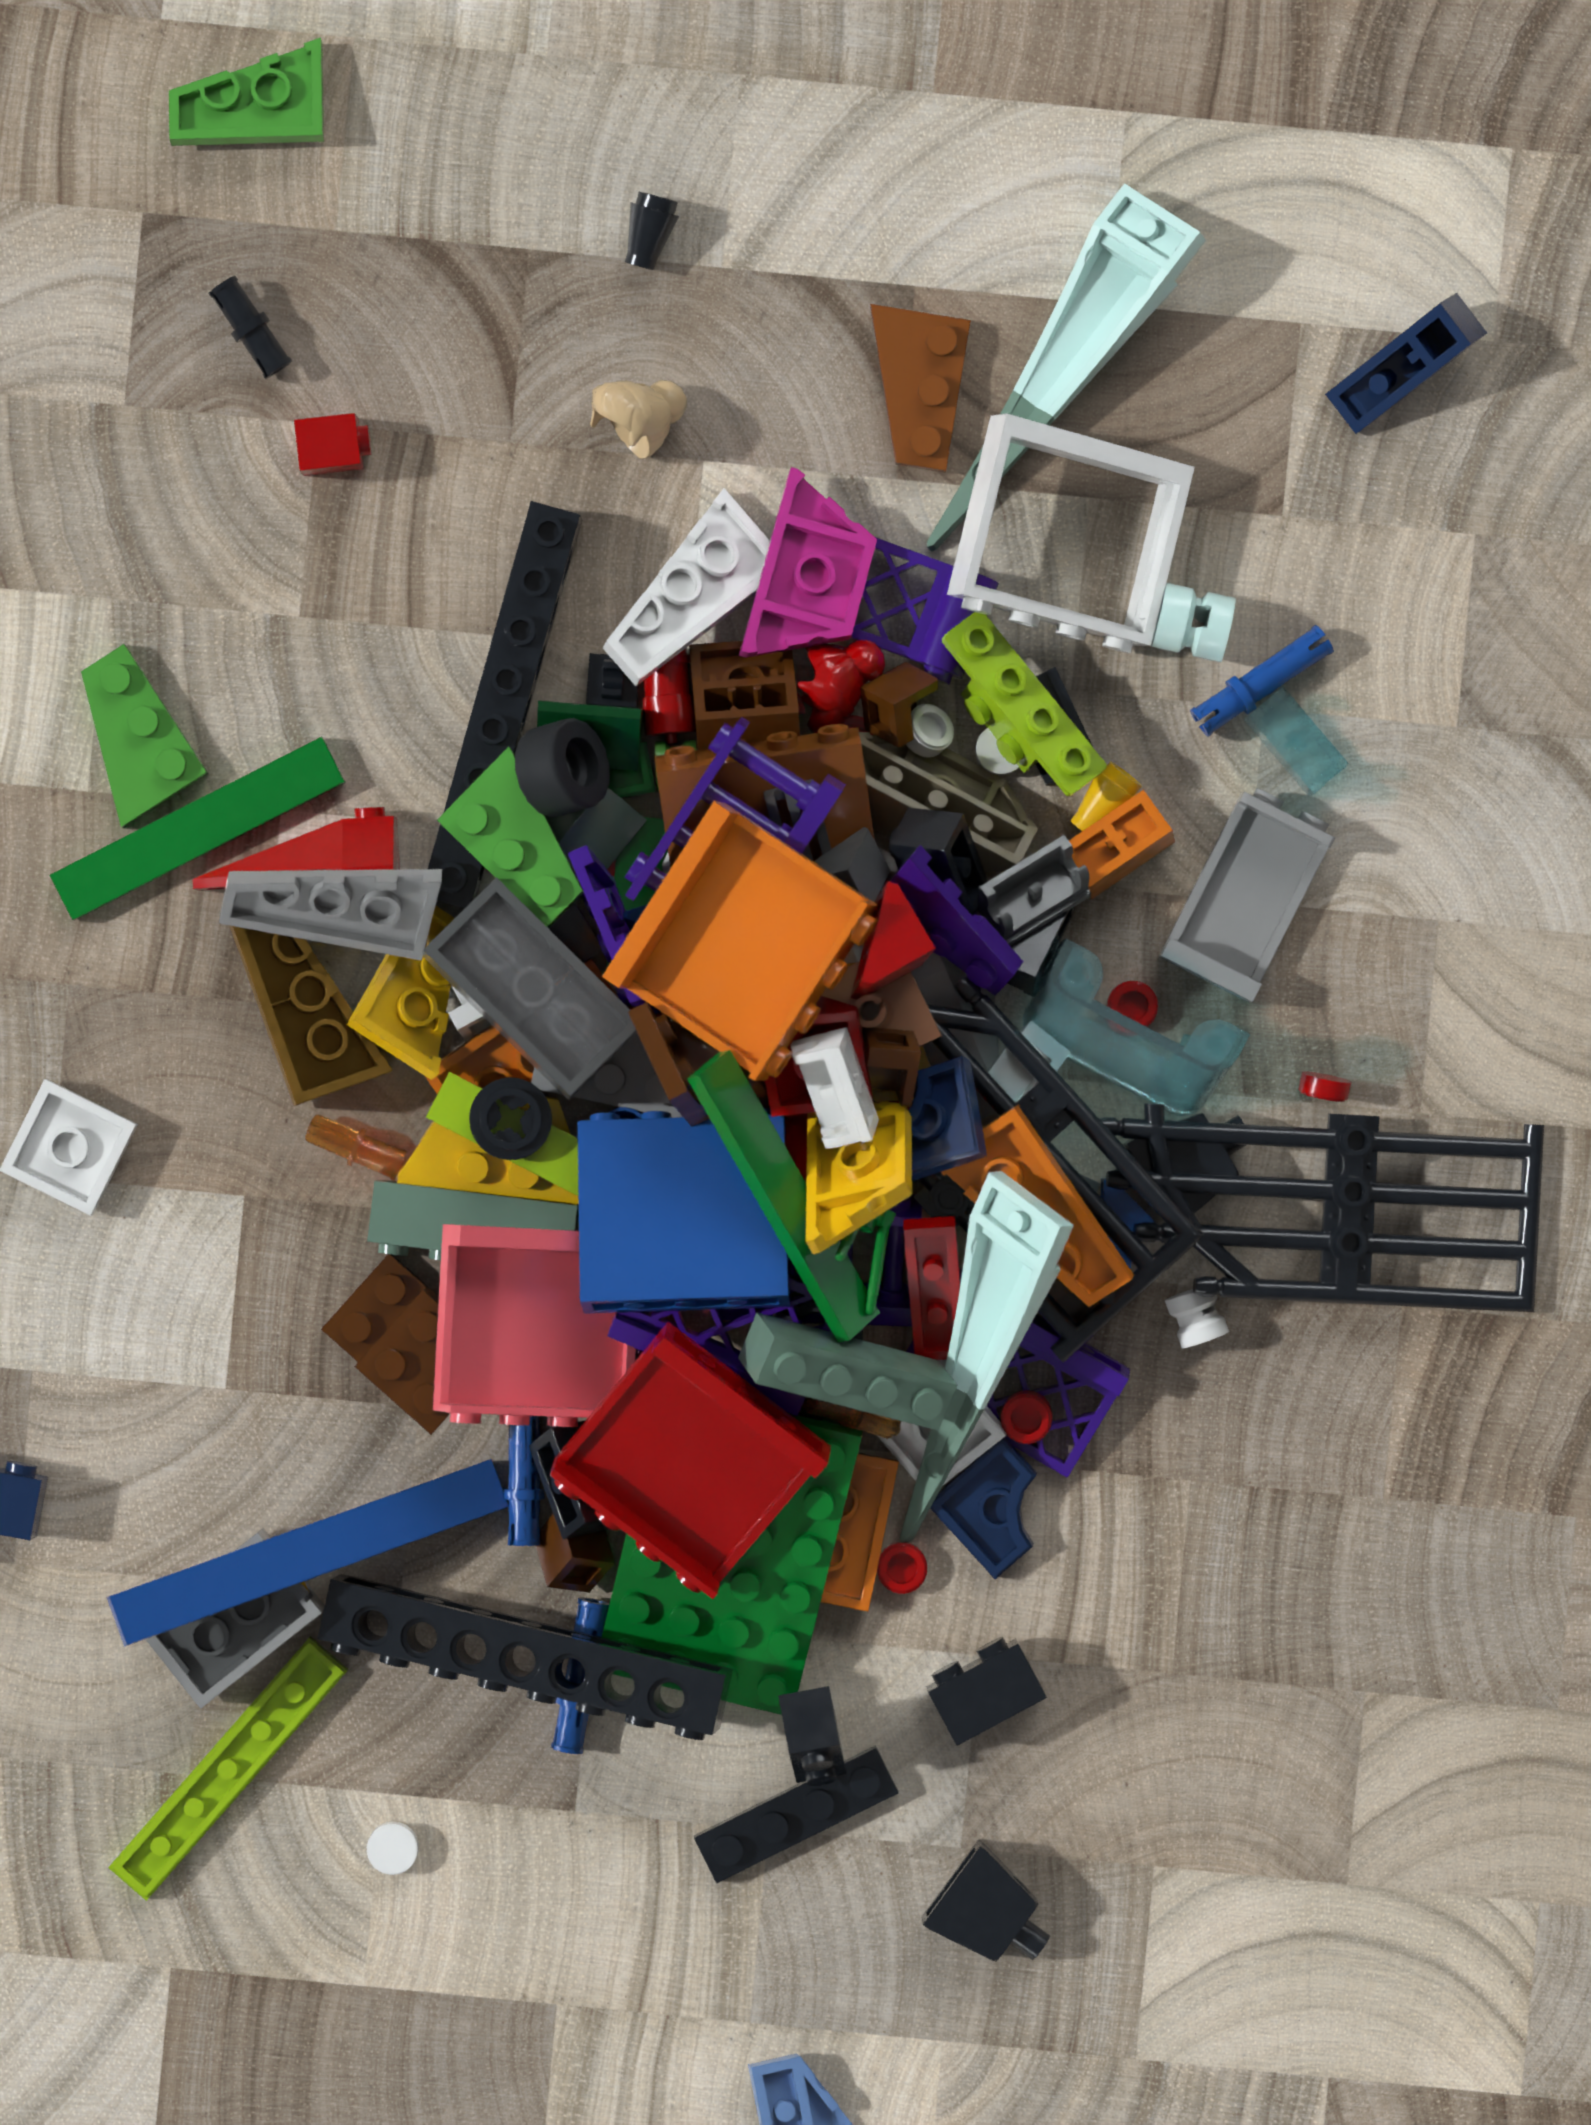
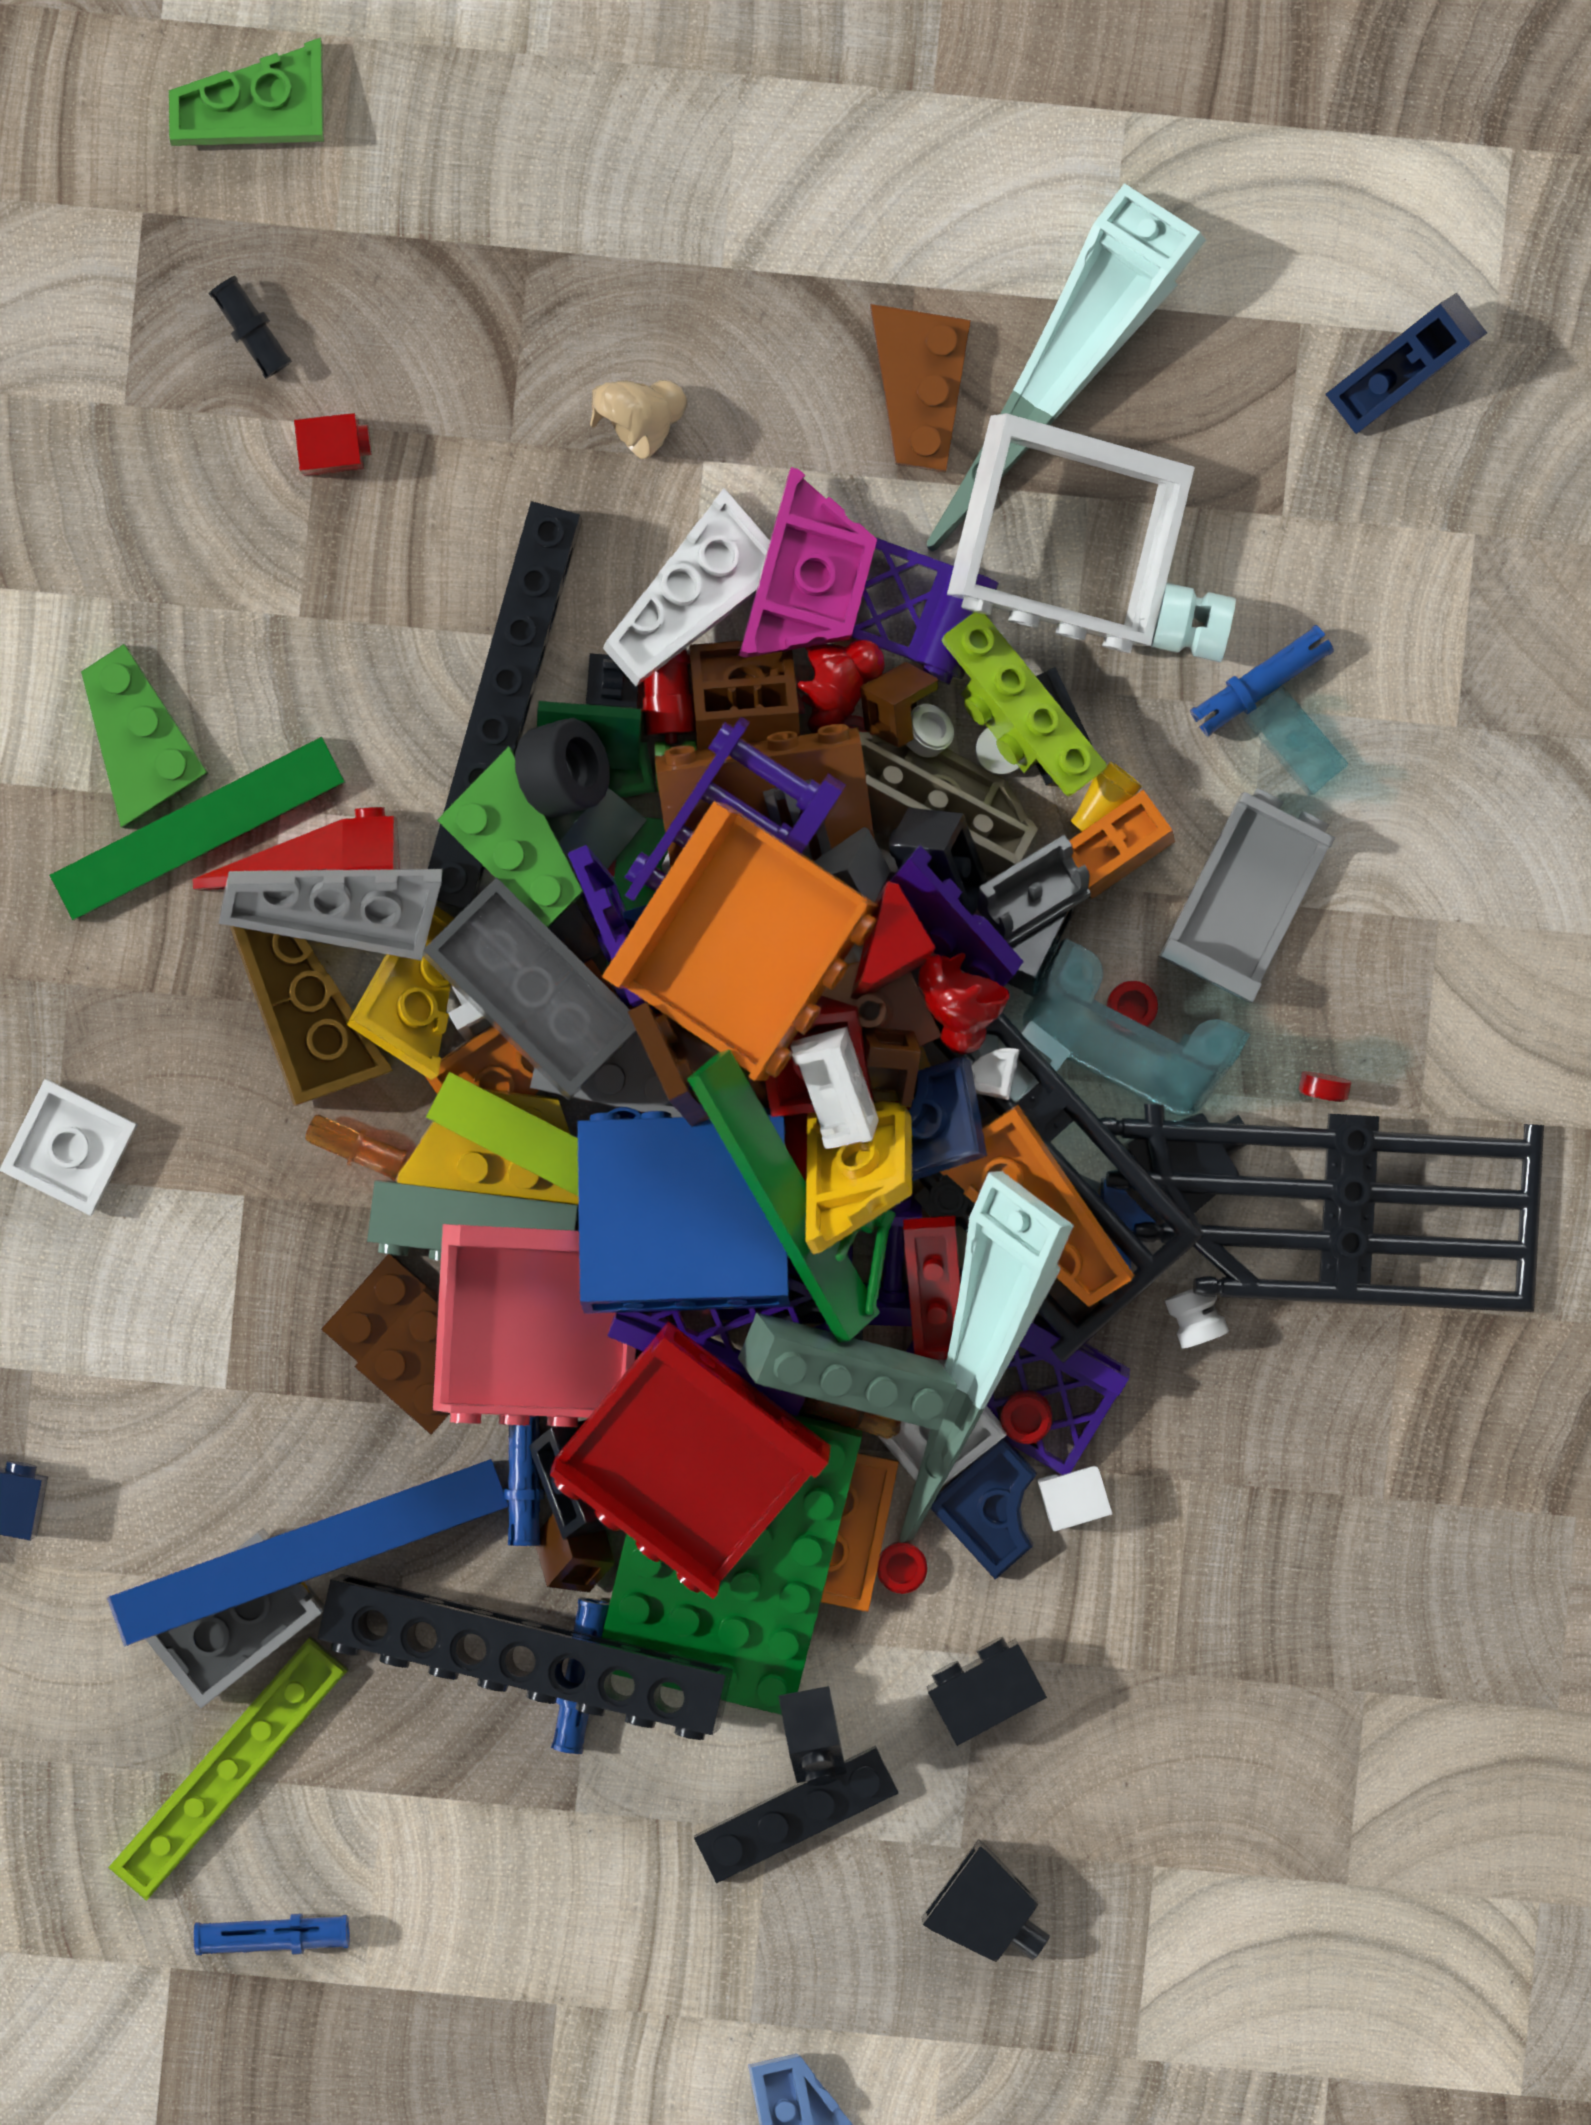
(272, 1935): none -> blue pin
(392, 1848): white tile -> none
(507, 1143): black gear -> none
(649, 228): black cone -> none
(960, 1002): none -> red piece
(996, 1072): none -> white tile
(1074, 1497): none -> white panel

